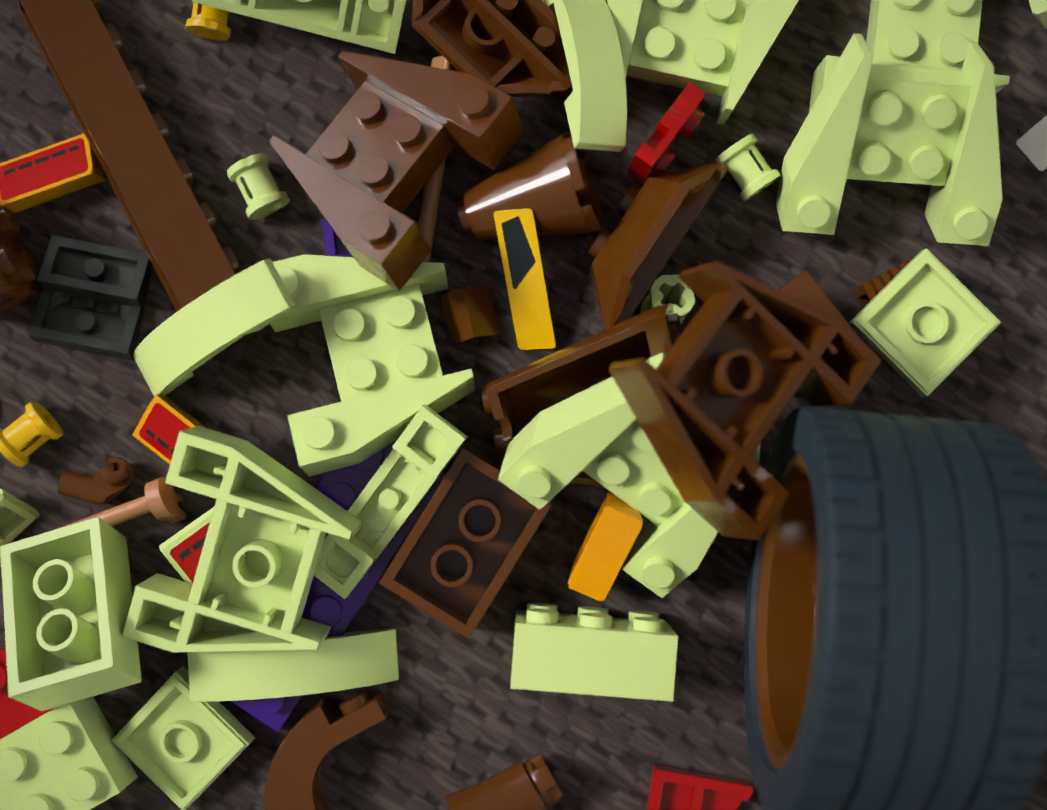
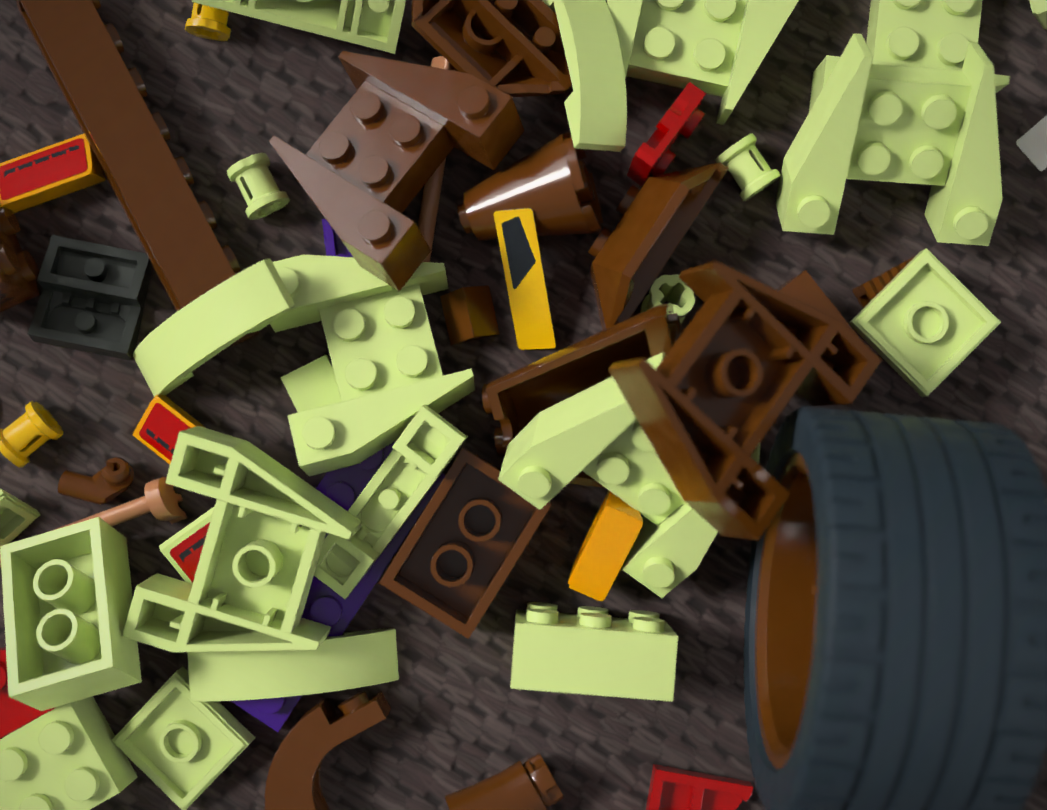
(312, 385): none -> yellowish green tile

